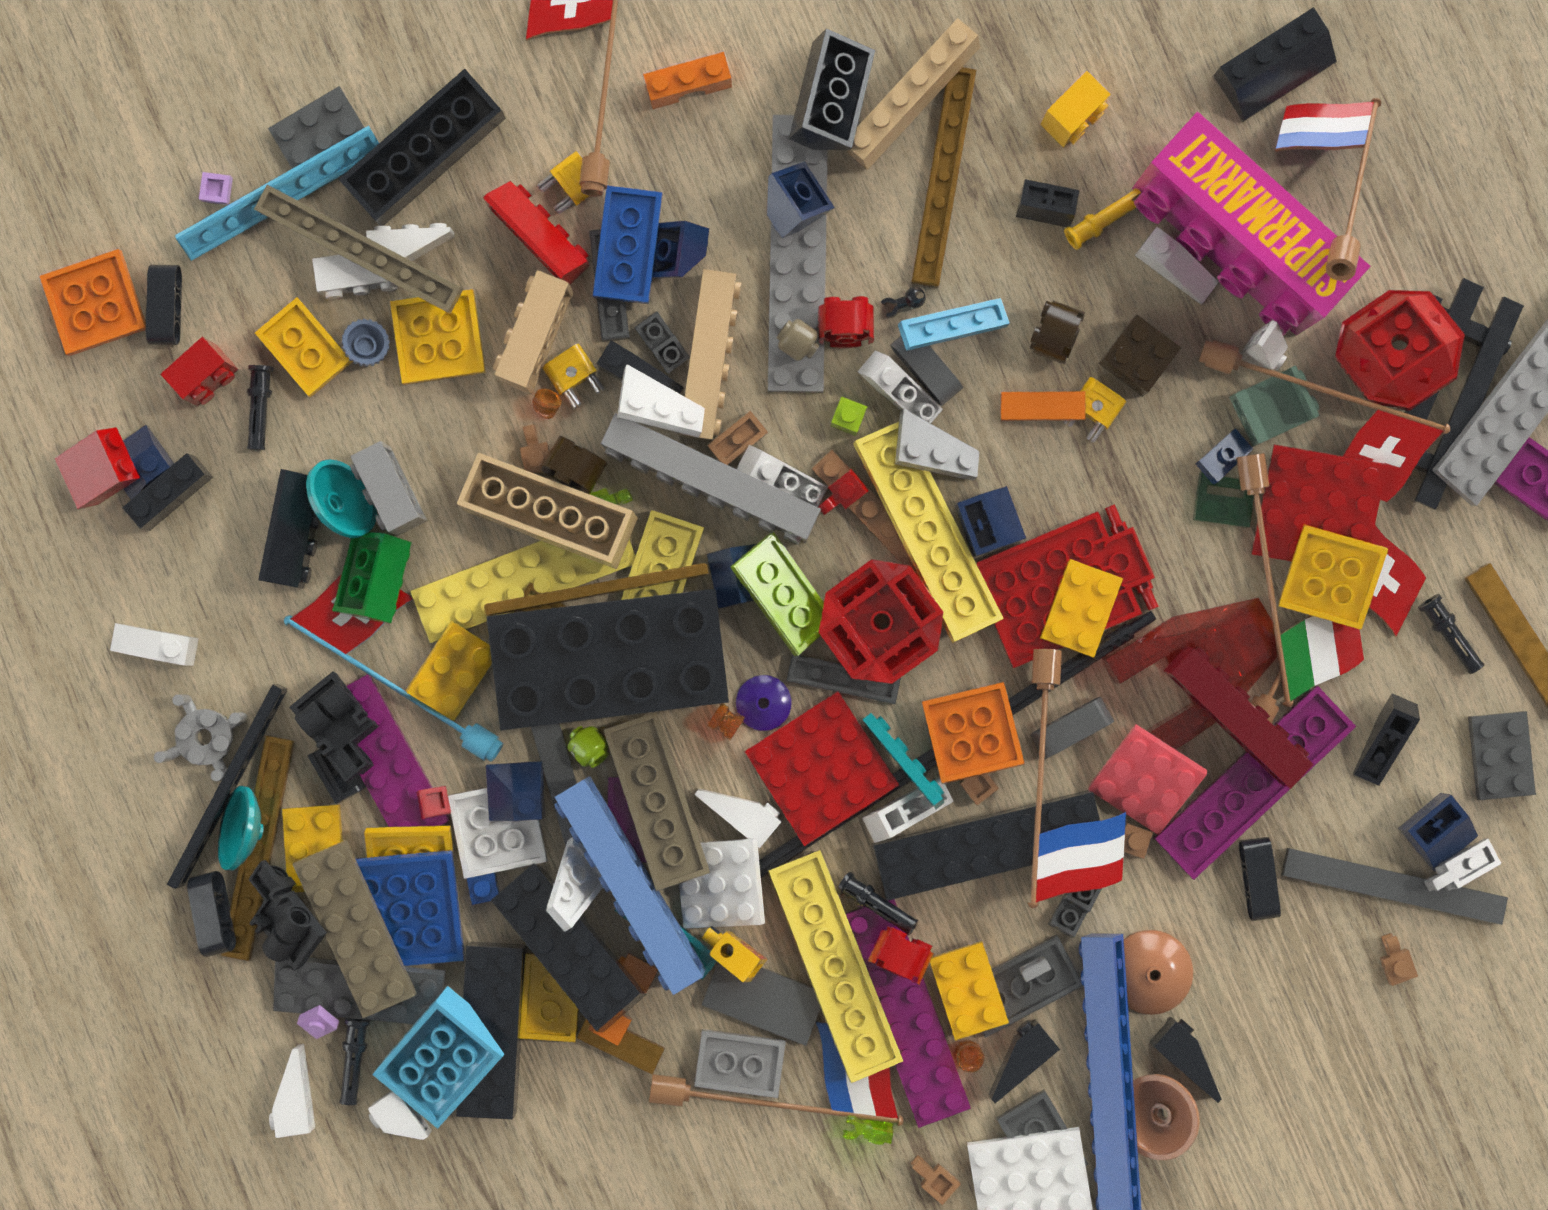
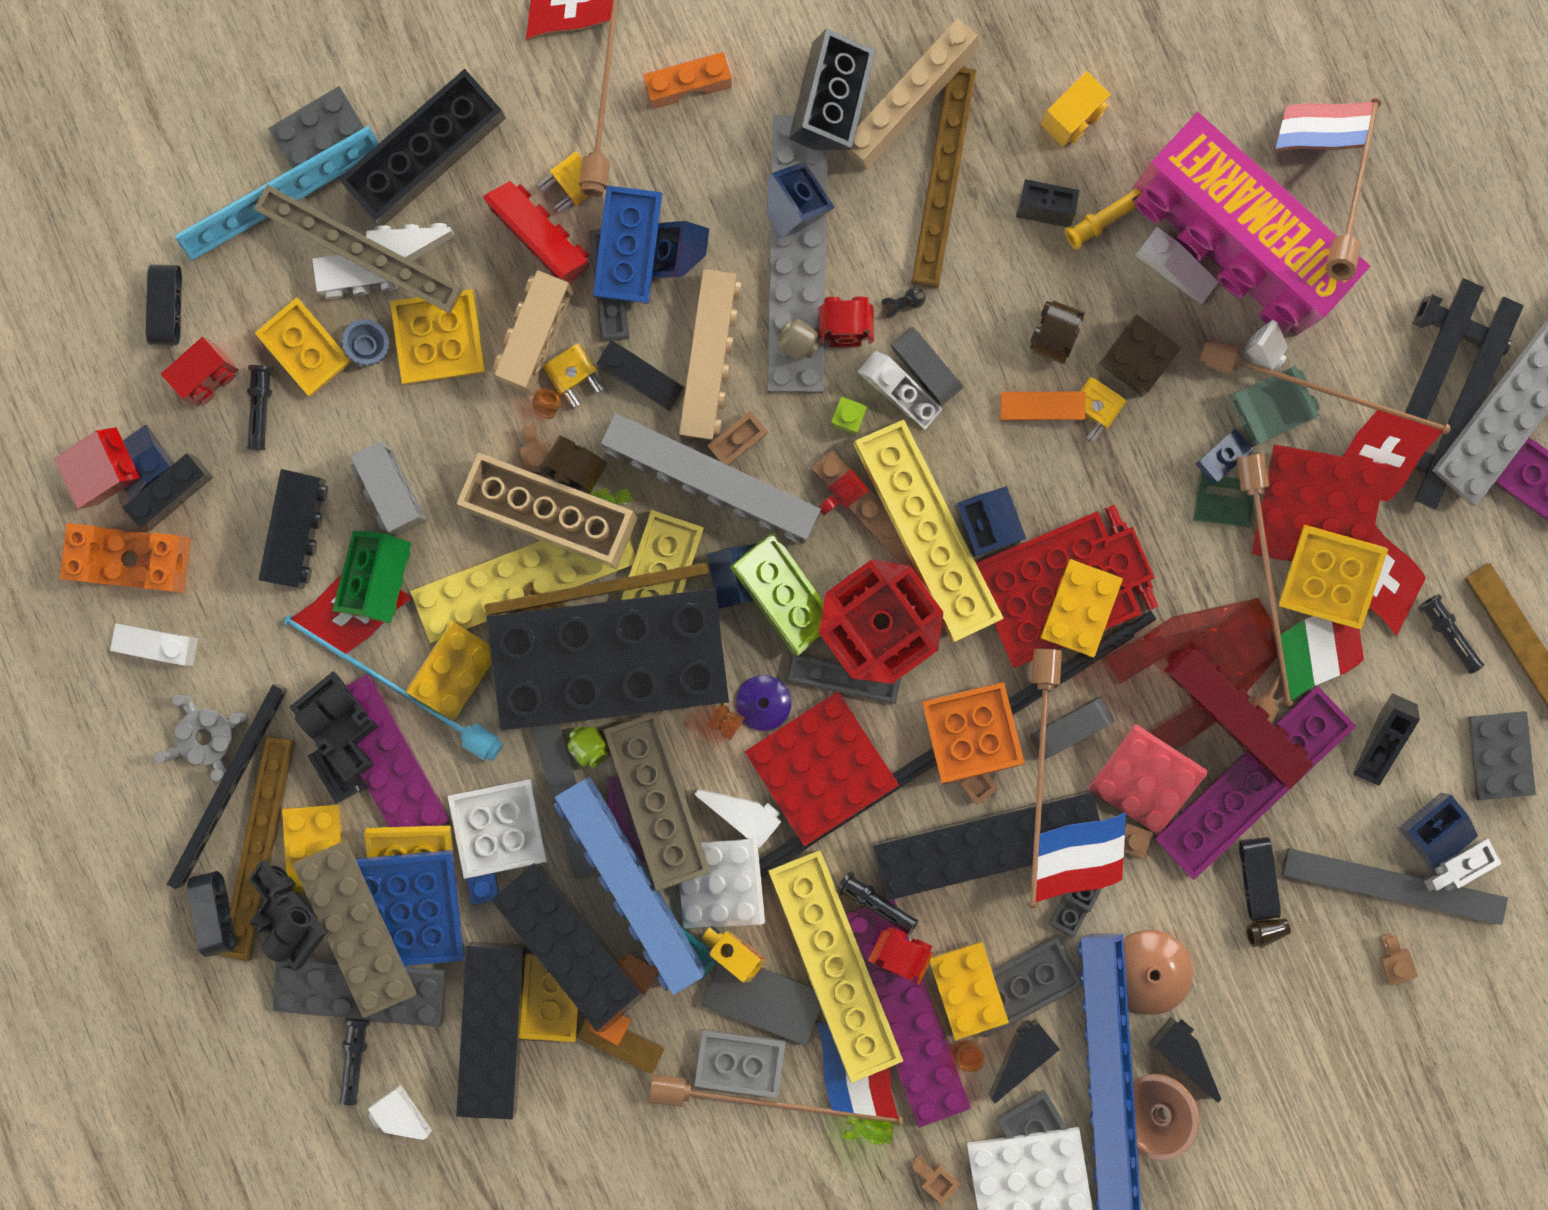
(93, 302): orange plate -> none
(99, 553): none -> orange plate
(215, 188): lavender plate -> none
(239, 828): teal dish -> none
(293, 1106): white slope -> none
(317, 1022): lavender plate -> none
(339, 499): teal dish -> none
(433, 802): tile -> none
(440, 1058): medium azure slope -> none
(515, 791): dark blue slope -> none
(574, 886): white wing -> none
(657, 405): white wing -> none
(662, 342): dark grey slope -> none
(781, 476): white slope -> none
(898, 750): teal plate -> none
(902, 813): white slope -> none
(933, 450): wing -> none
(953, 324): medium azure plate -> none
(1034, 968): light grey tile -> none
(1267, 931): none -> dark brown cone
(1277, 64): black slope -> none
(1405, 375): red piece -> none

